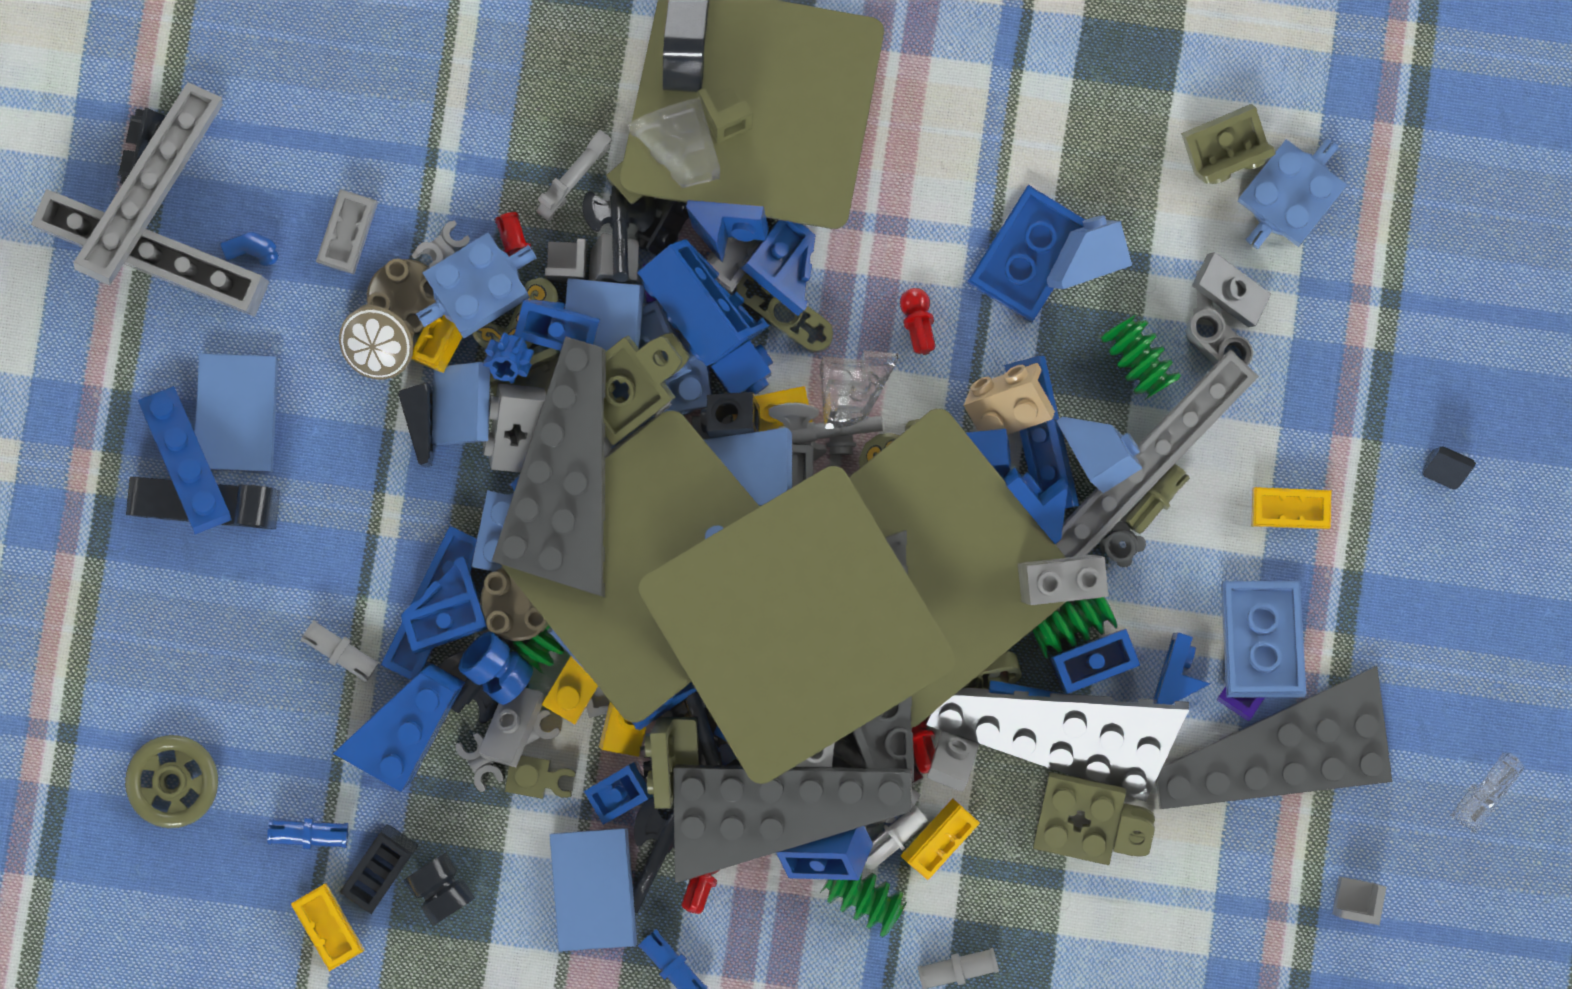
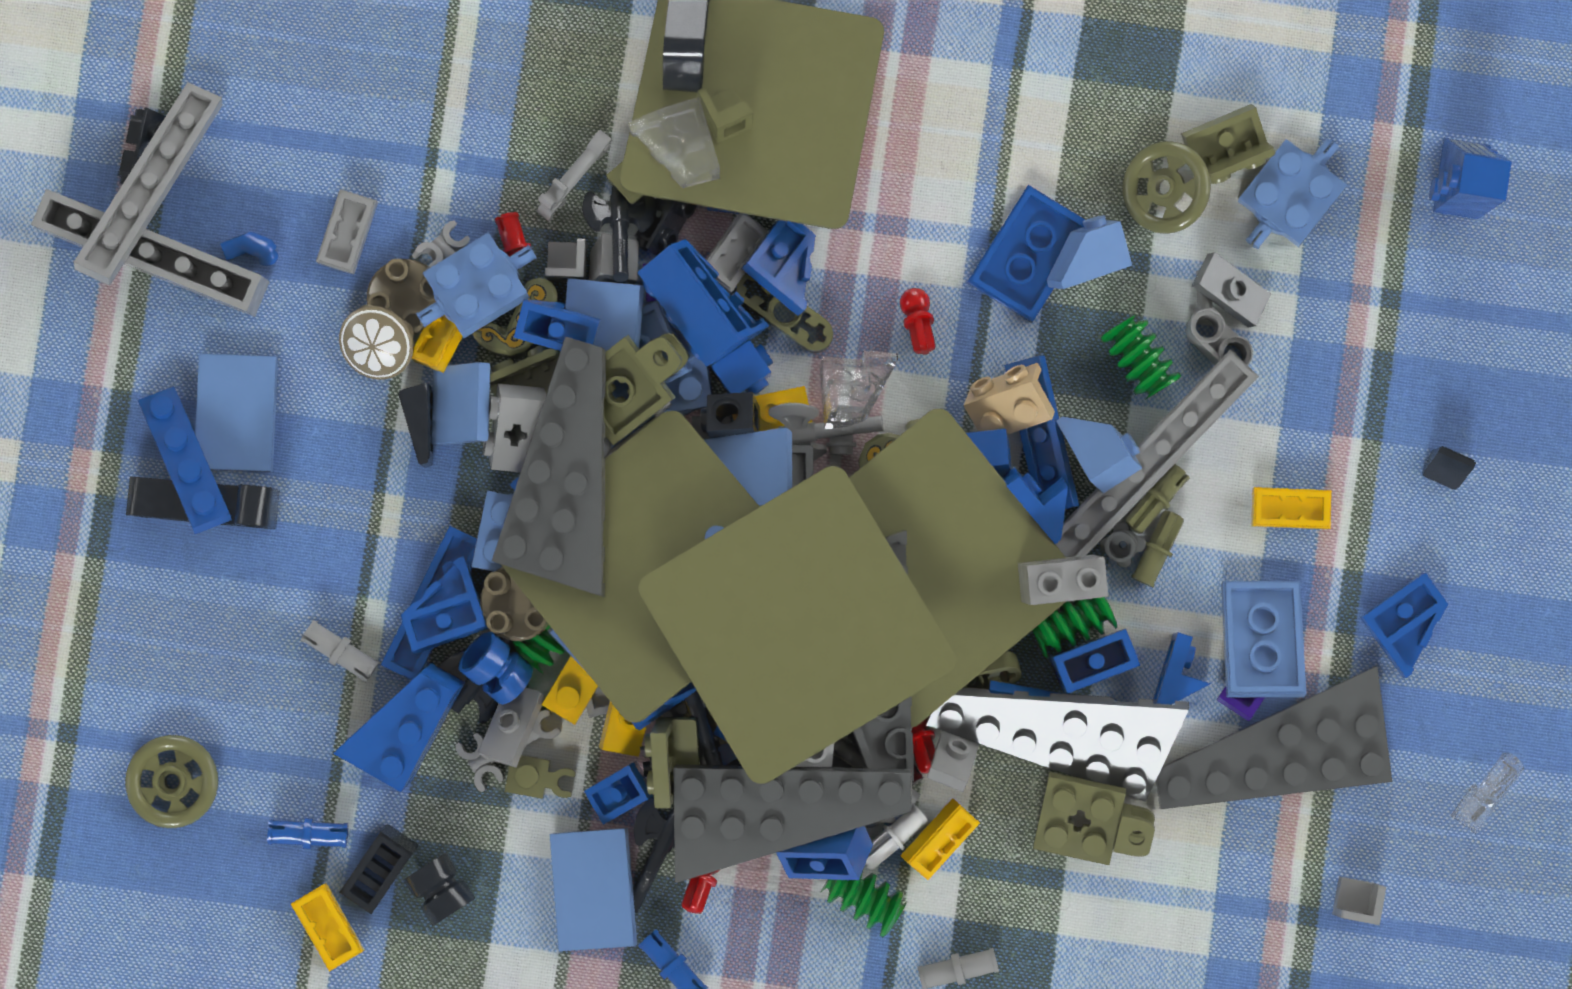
(508, 358): blue gear -> none
(718, 221): blue slope -> none
(1158, 548): none -> olive axle
(1197, 188): none -> olive plate
(1406, 621): none -> blue wing
(1469, 179): none -> blue wedge

